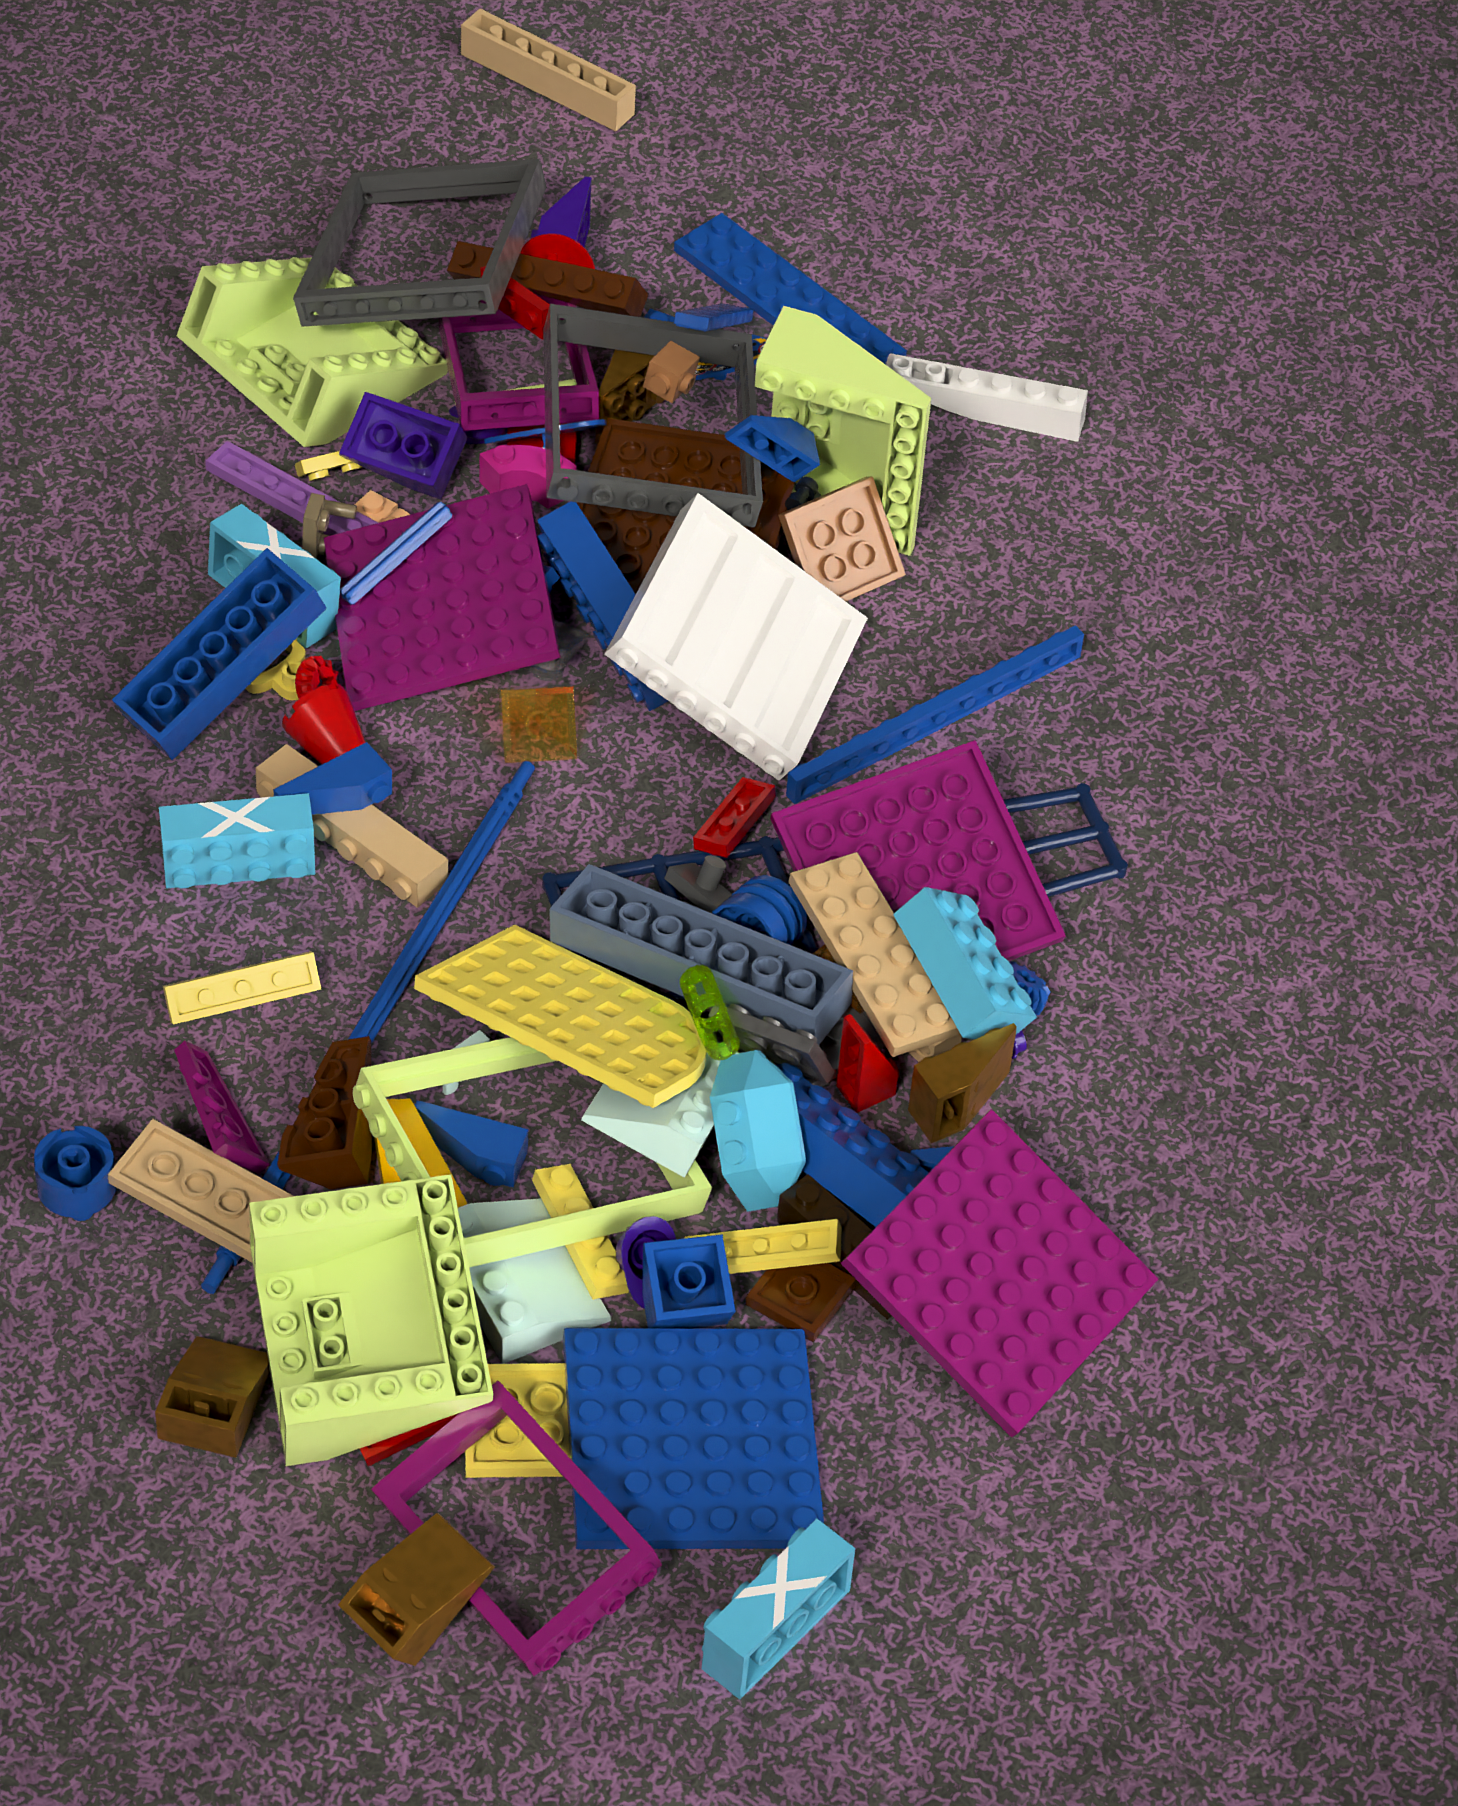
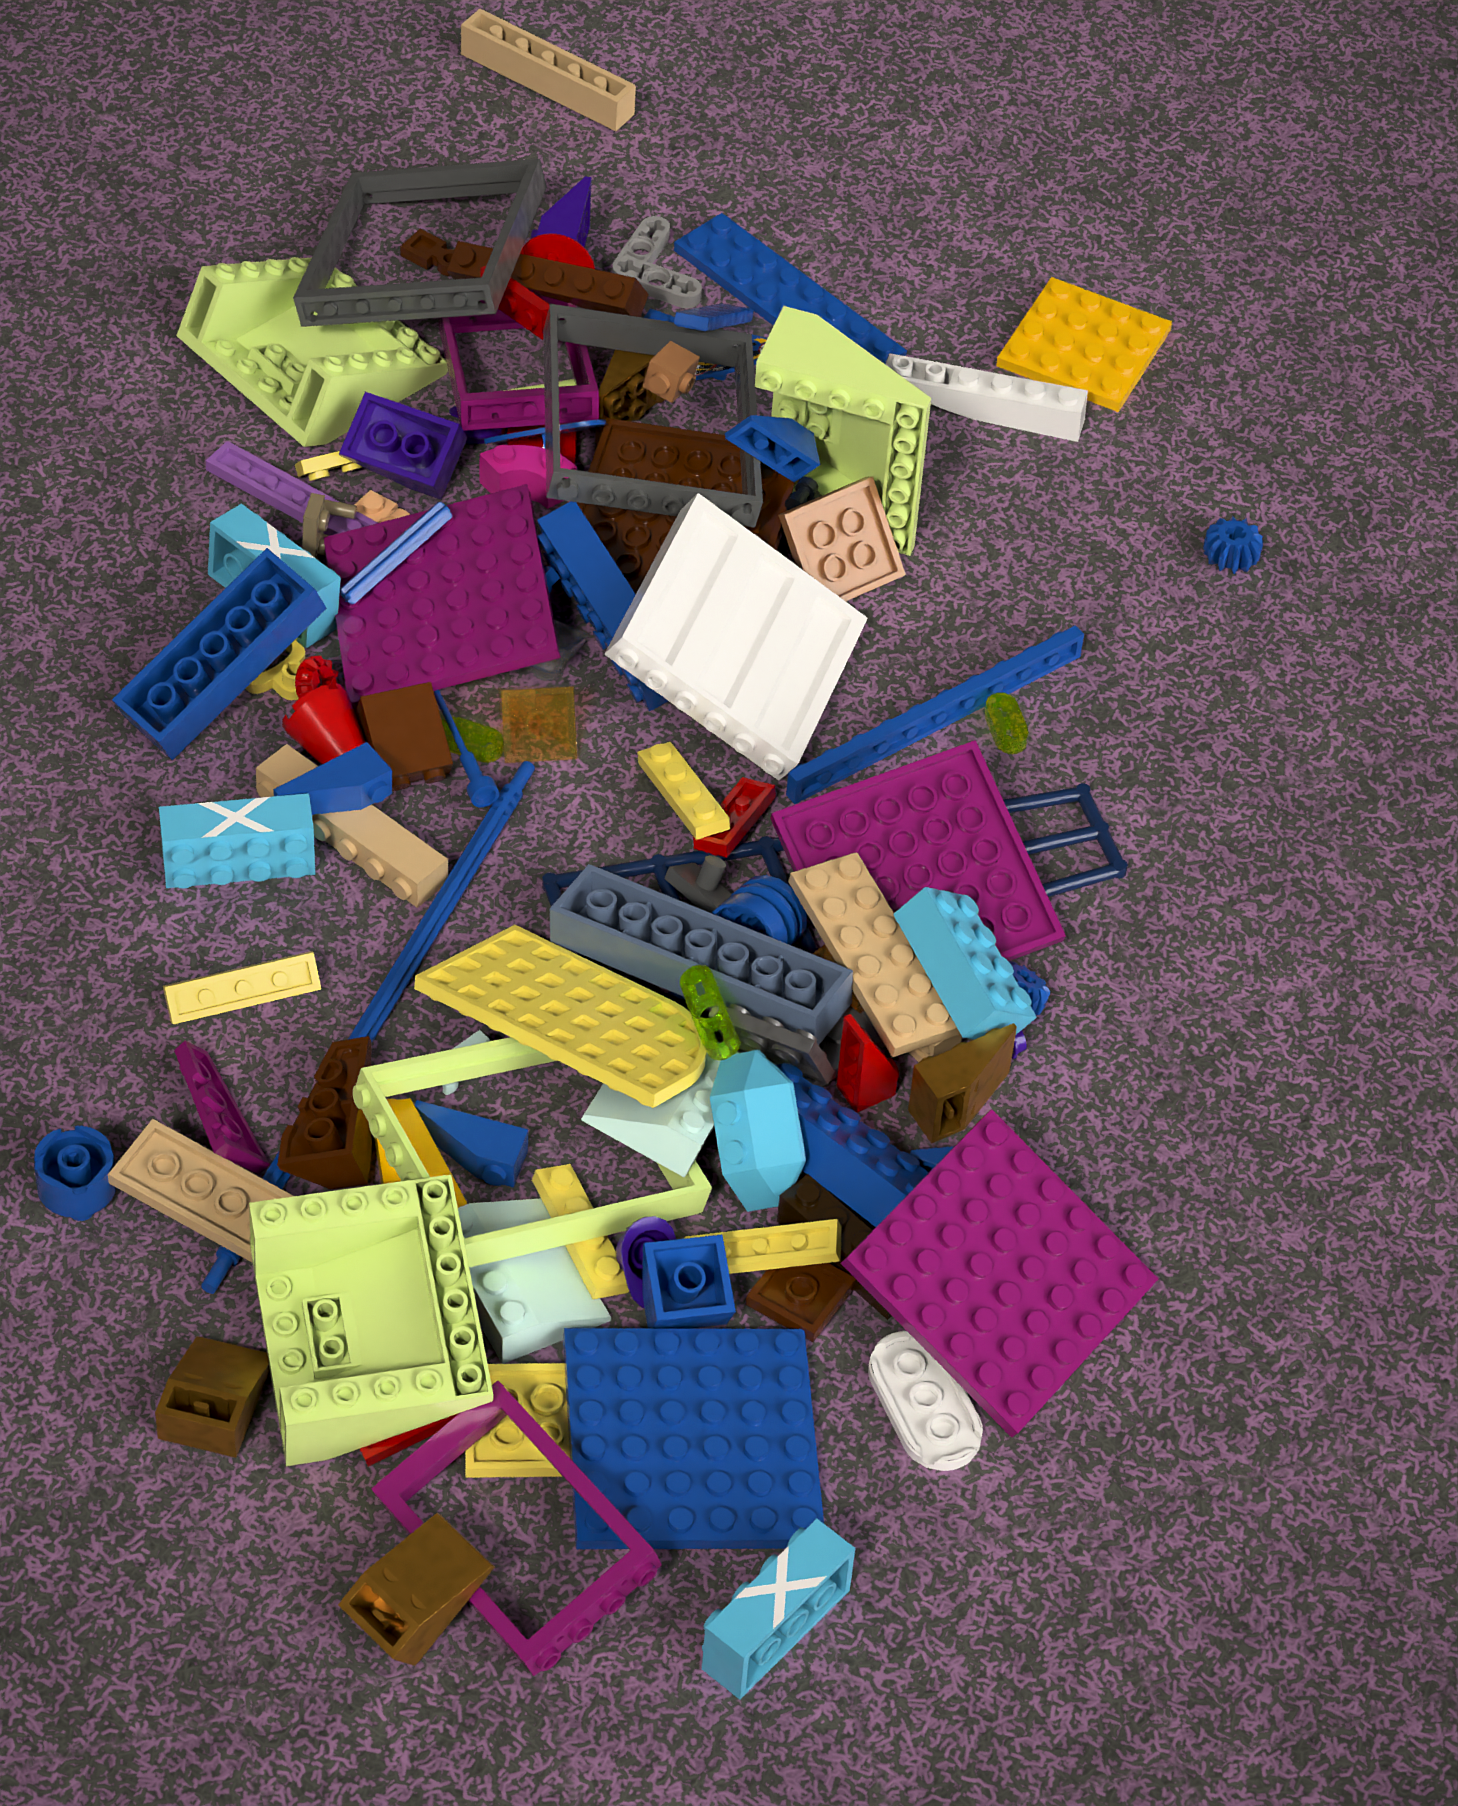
(406, 733): none -> reddish brown slope
(426, 251): none -> reddish brown plate
(474, 737): none -> clear neon green beam
(481, 788): none -> blue piece
(683, 790): none -> light yellow plate
(685, 290): none -> light grey beam
(924, 1404): none -> white tile
(999, 725): none -> clear neon green beam
(1084, 343): none -> yellow plate
(1233, 544): none -> blue gear

